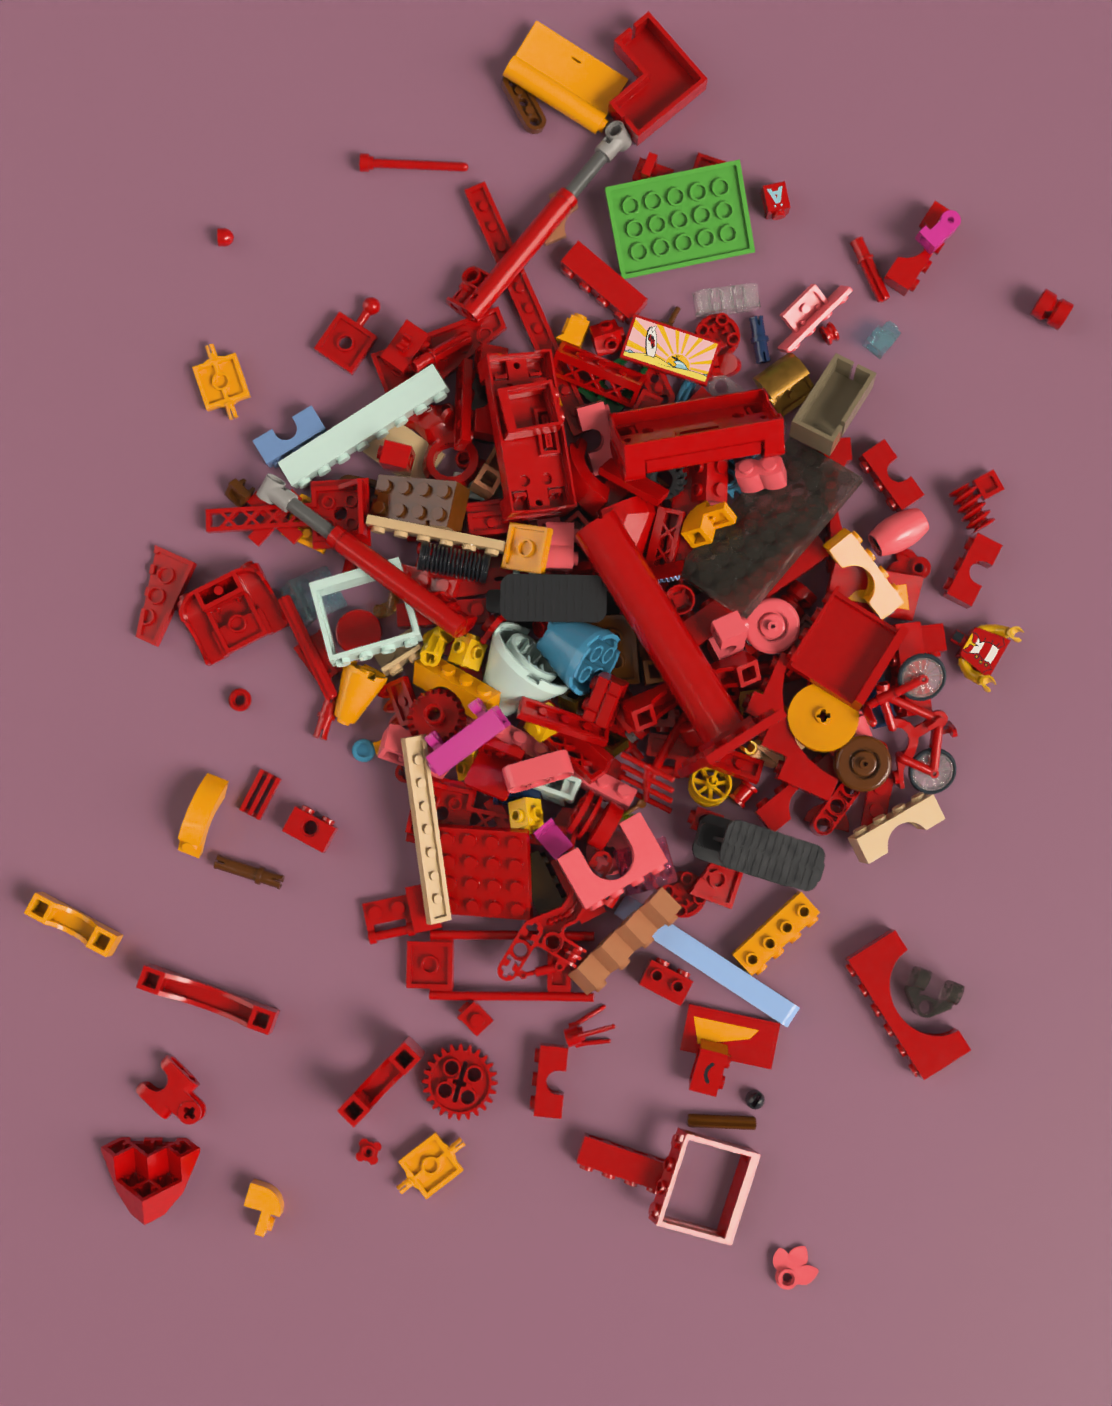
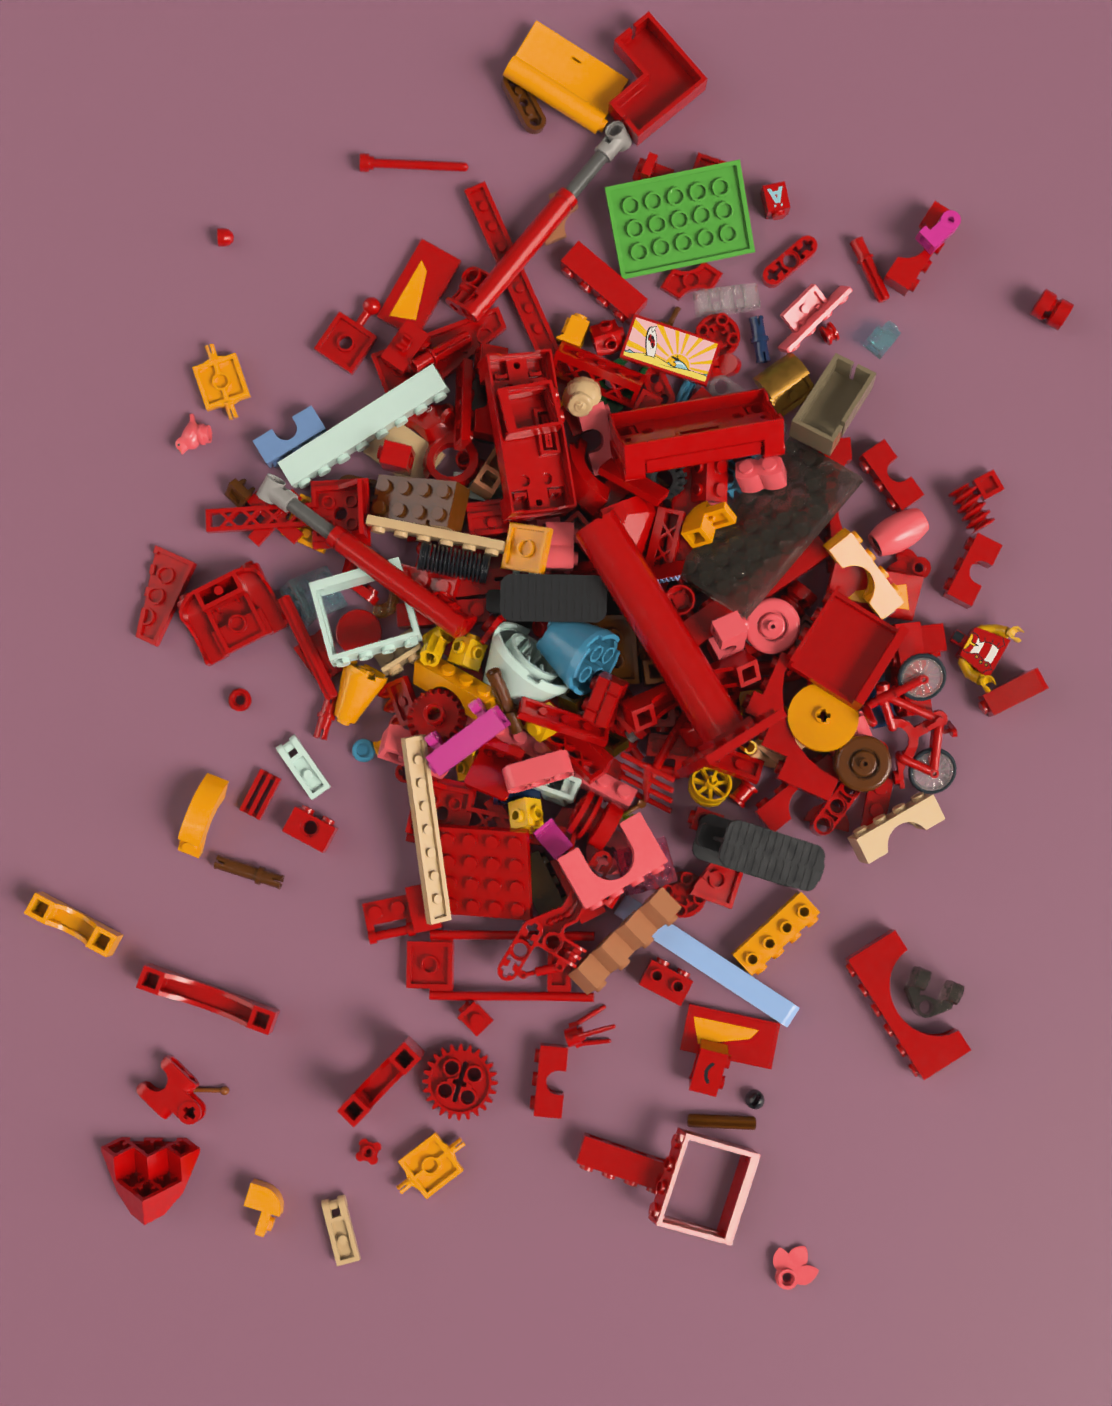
(193, 436): none -> coral animal
(223, 1090): none -> dark orange hinge
(303, 768): none -> light aqua plate
(341, 1231): none -> tan plate
(367, 593): none -> red plate
(419, 286): none -> red tile
(504, 699): none -> reddish brown pin
(581, 396): none -> tan hair
(682, 282): none -> red tile
(806, 255): none -> red beam
(1012, 692): none -> red slope

